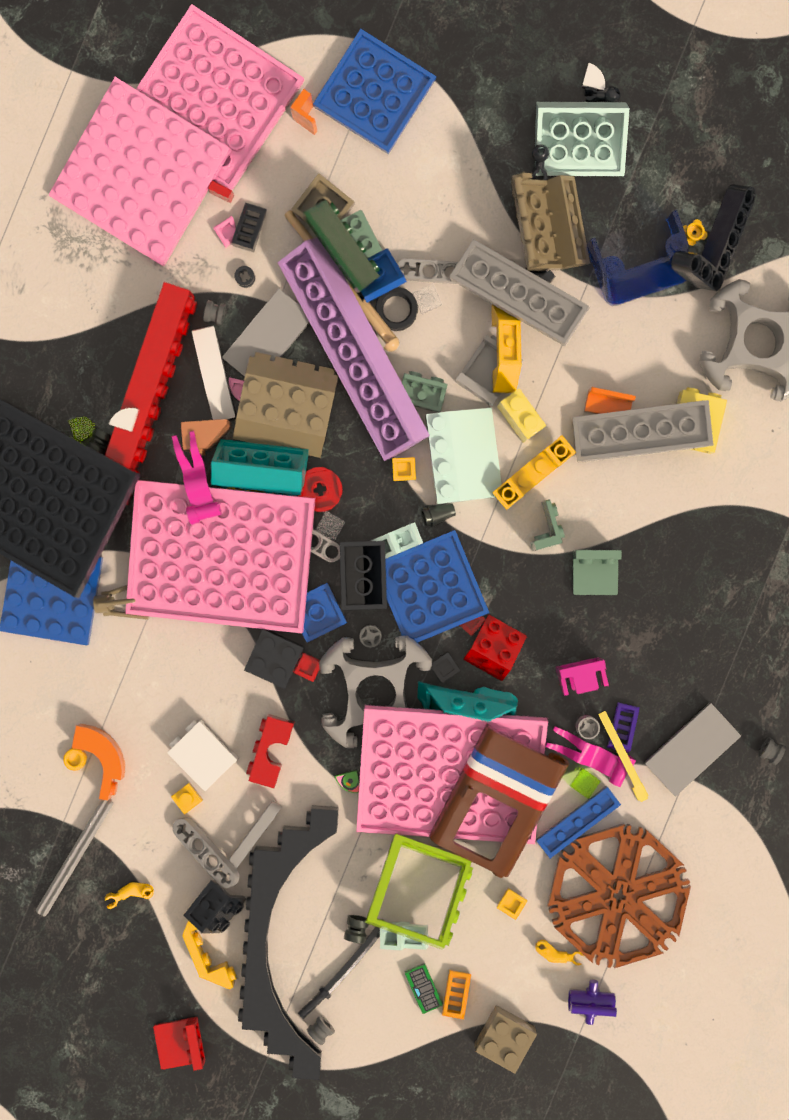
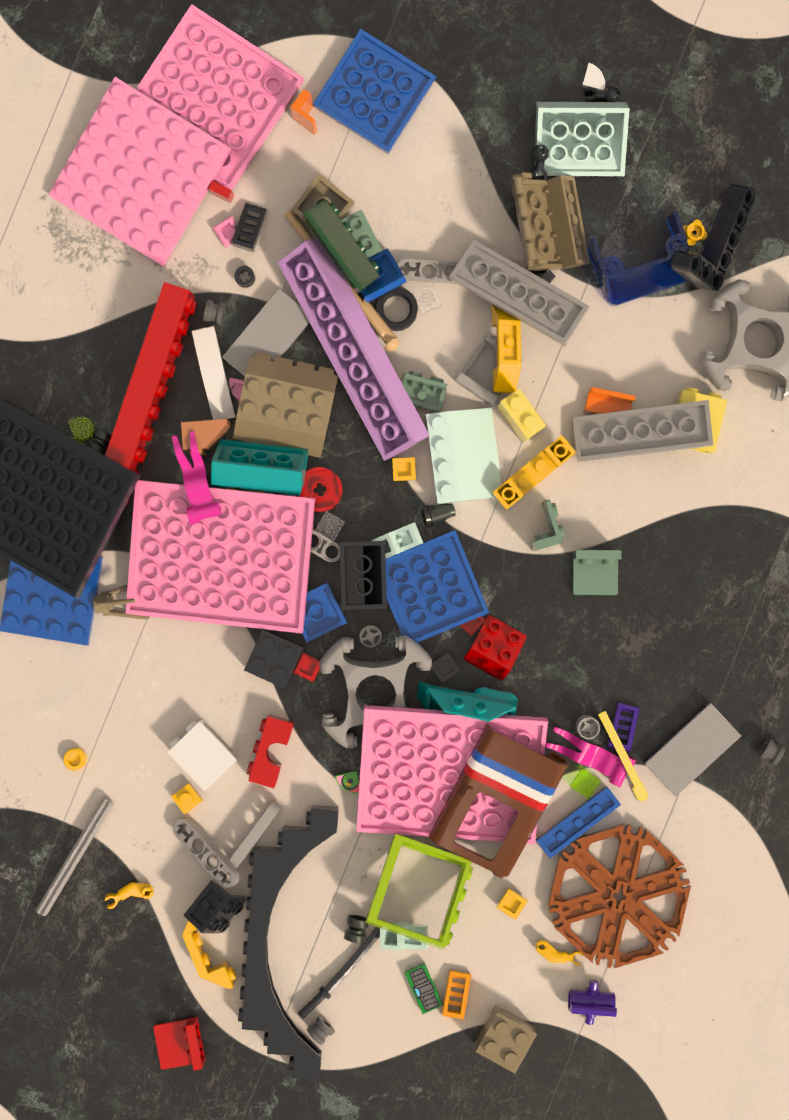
(107, 751): orange arch -> none
(125, 419): white tile -> none
(582, 675): dark pink panel -> none

